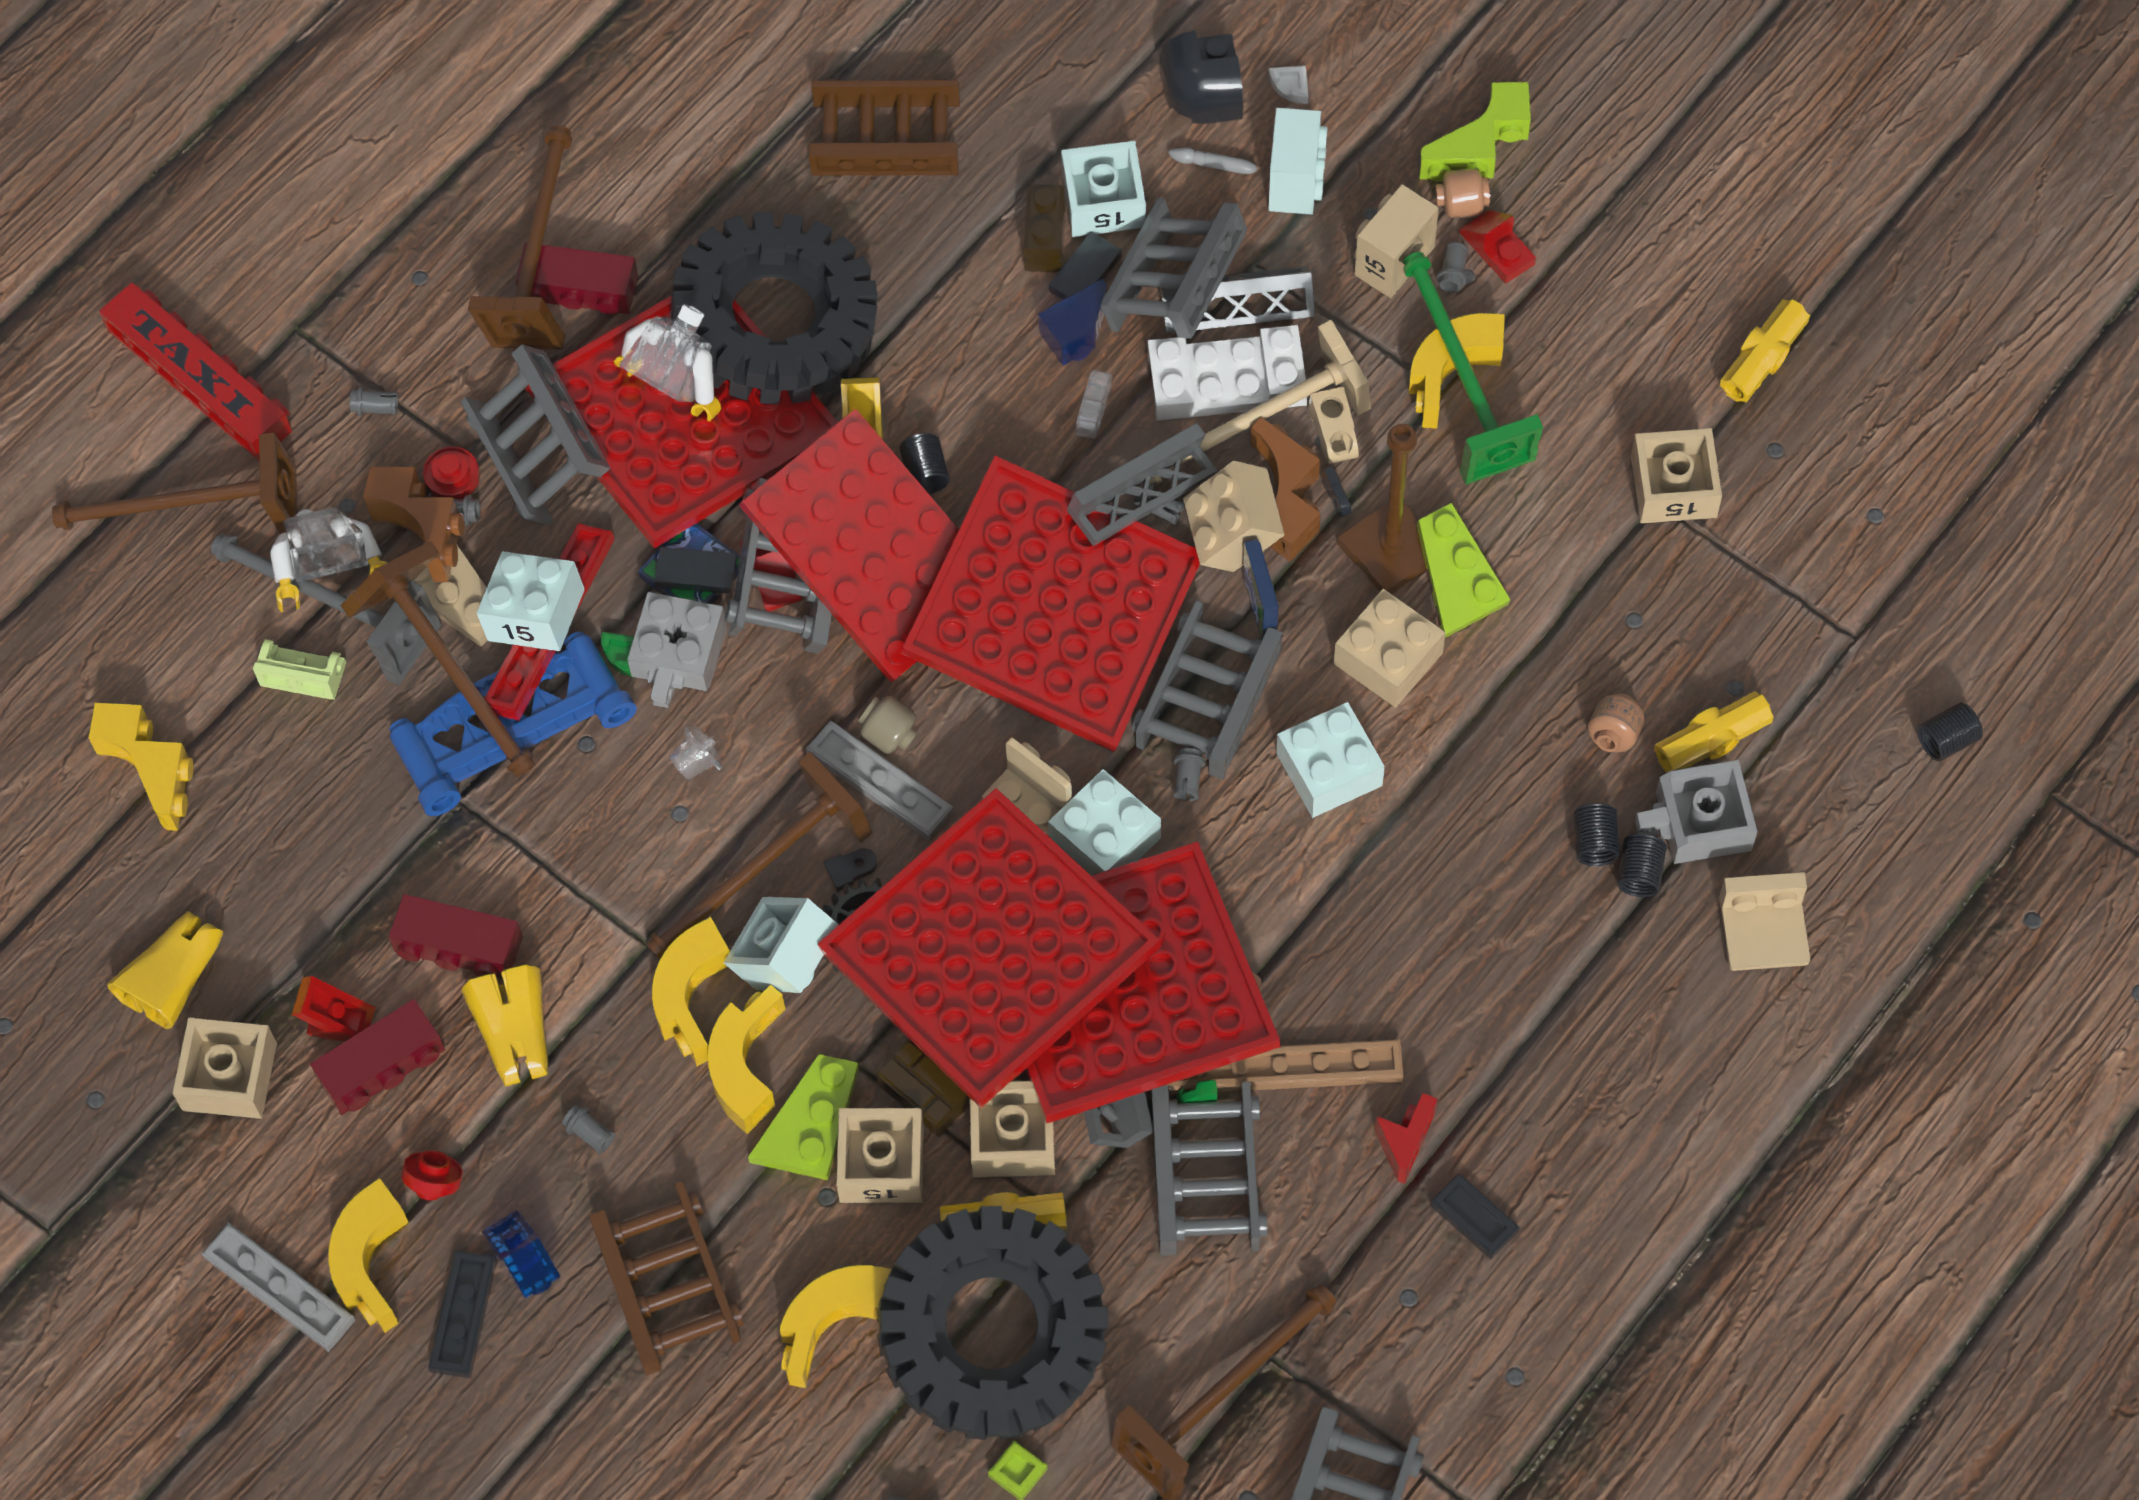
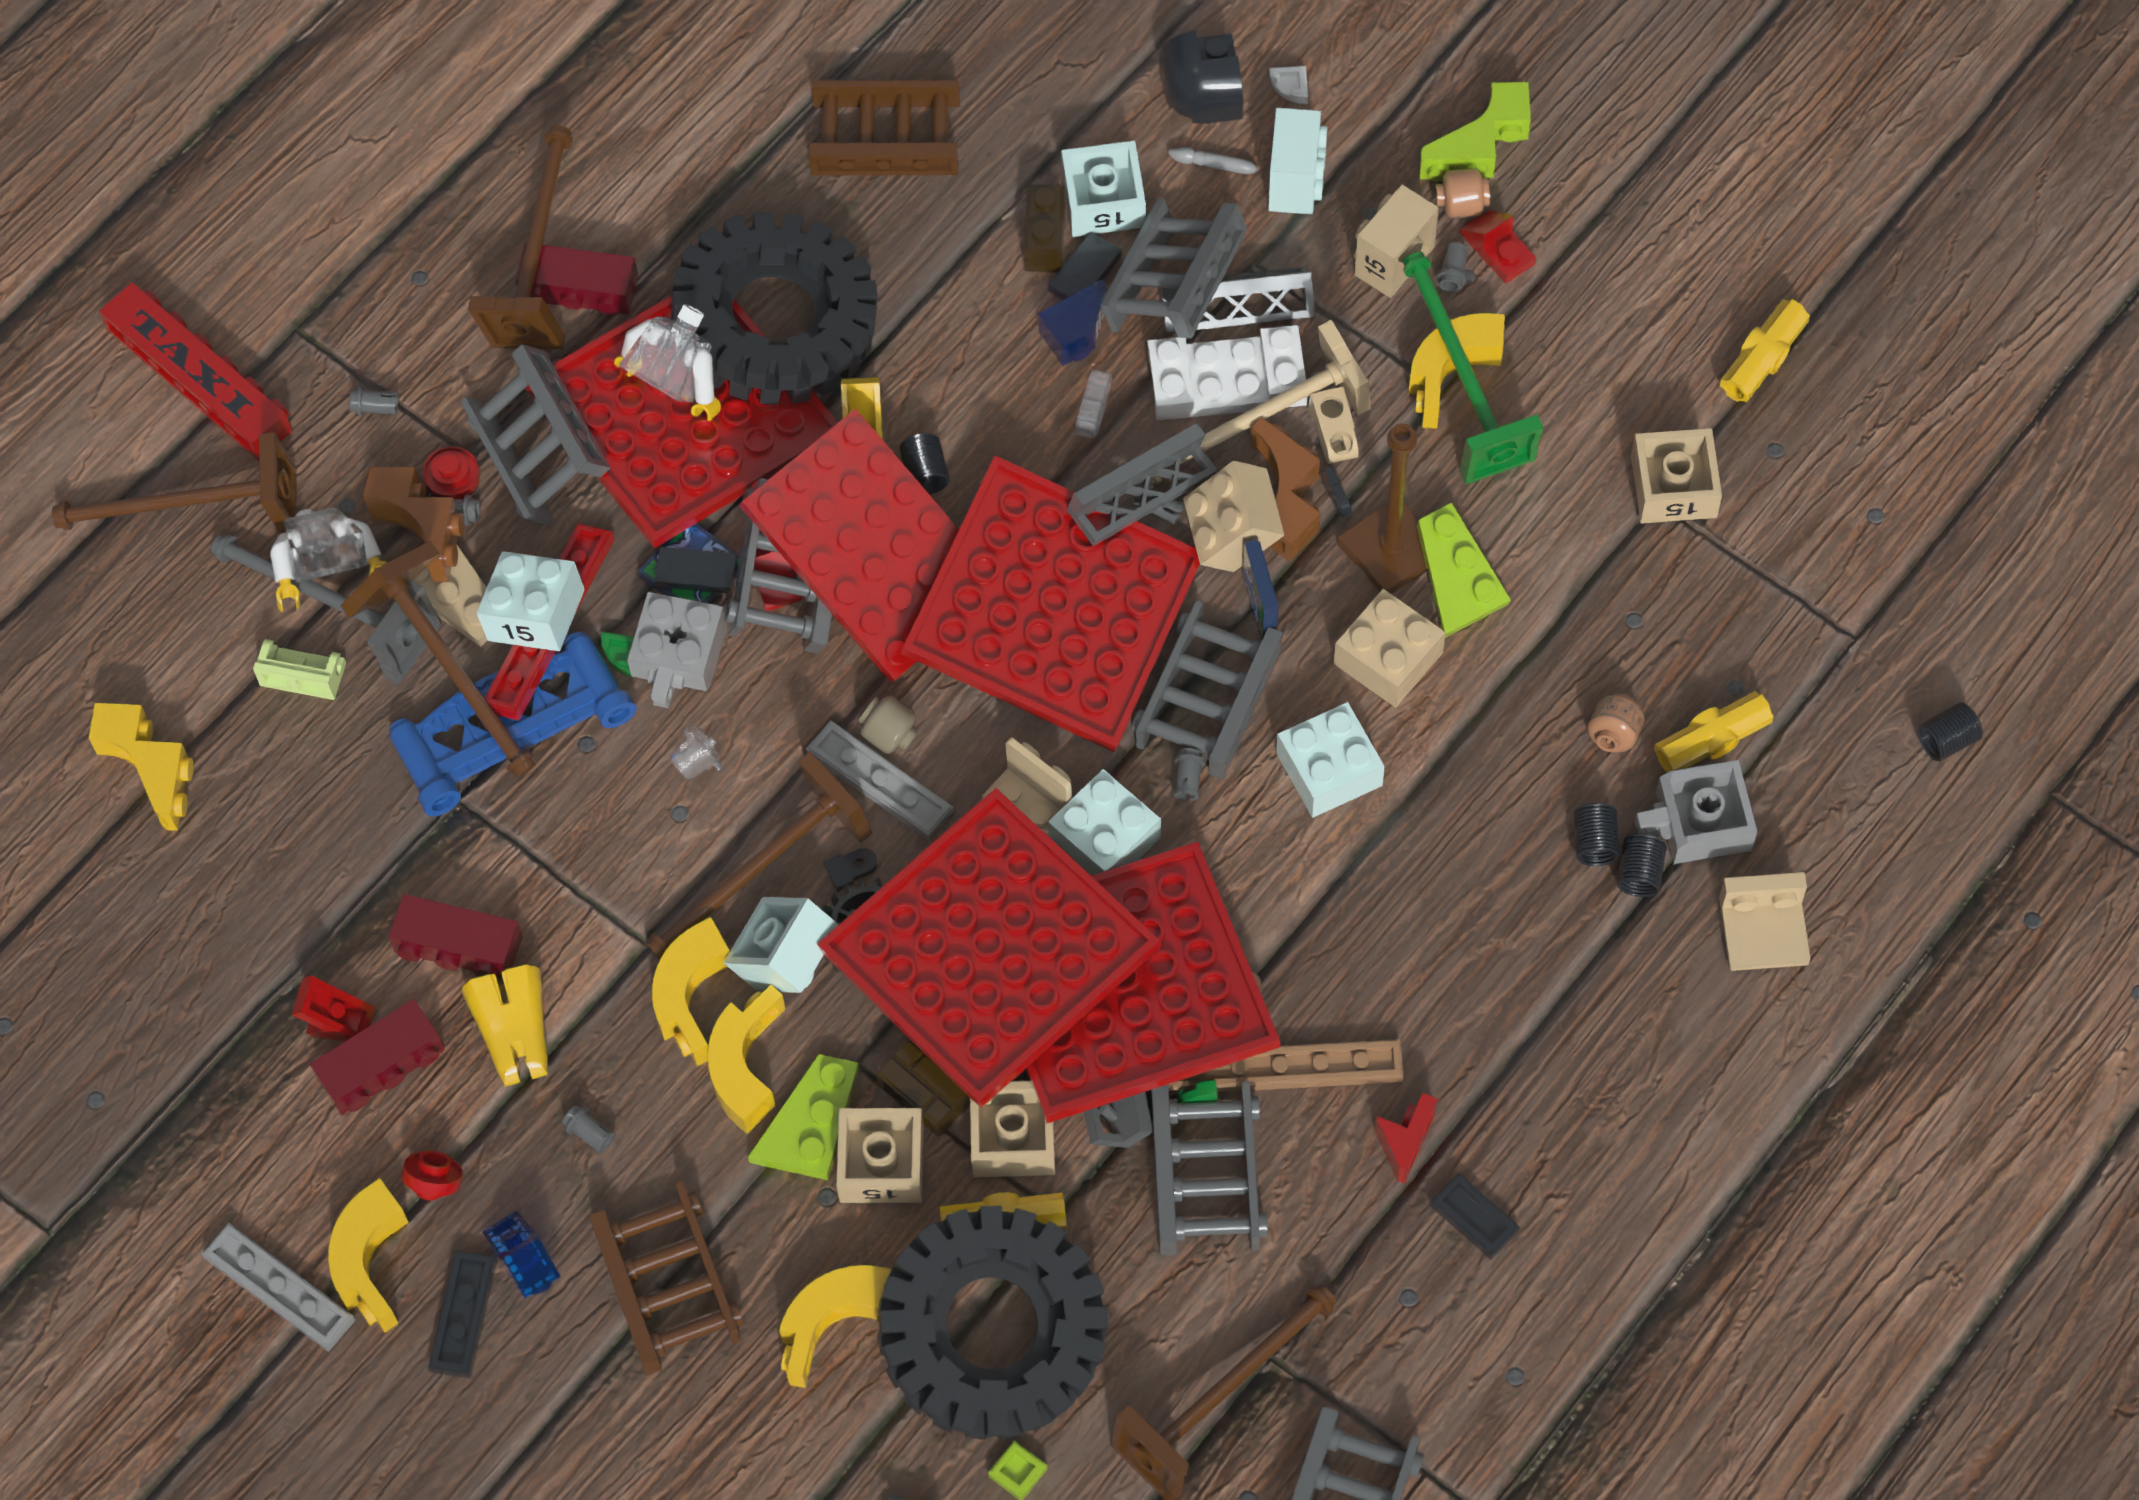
(168, 970): yellow piece -> none
(224, 1068): tan brick -> none

